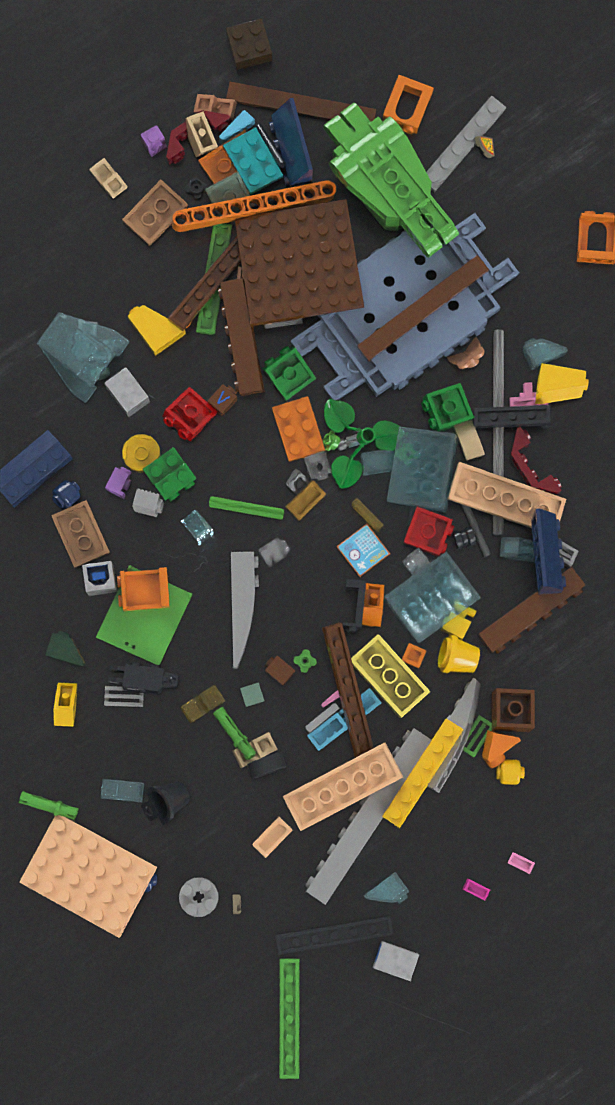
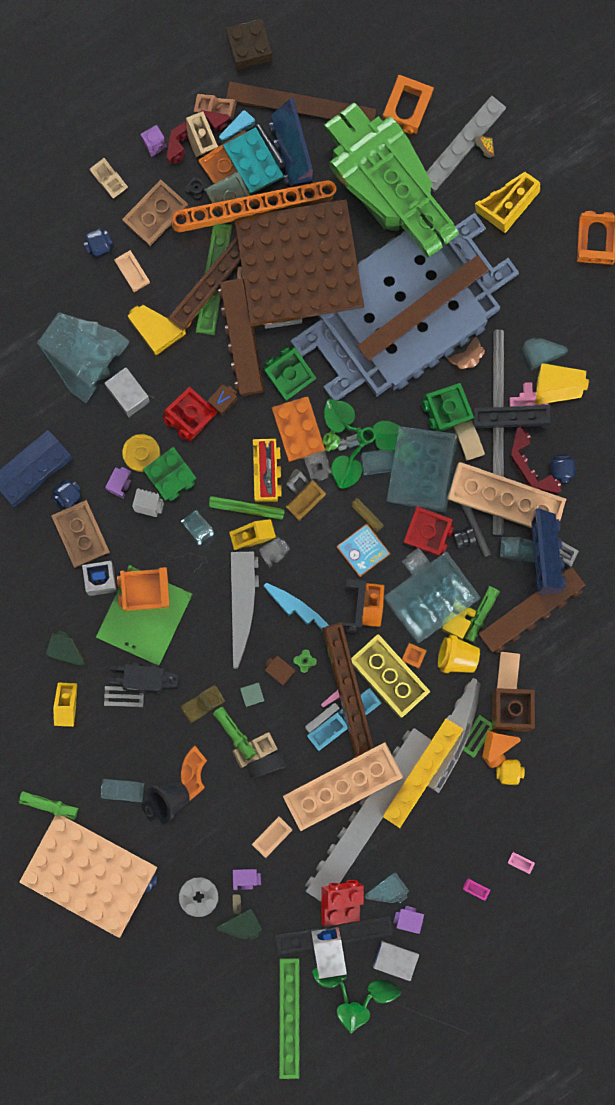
(98, 242): none -> dark blue head
(132, 271): none -> light nougat tile
(191, 772): none -> orange tile
(242, 926): none -> clear green slope
(246, 879): none -> medium lavender brick
(252, 534): none -> yellow slope
(266, 470): none -> wedge
(291, 604): none -> medium azure slope
(328, 952): none -> flat silver piece
(341, 902): none -> red plate
(353, 1014): none -> green plant
(408, 919): none -> medium lavender brick
(481, 614): none -> bright green pin
(508, 670): none -> light nougat tile
(509, 202): none -> yellow wedge
(563, 468): none -> dark blue head

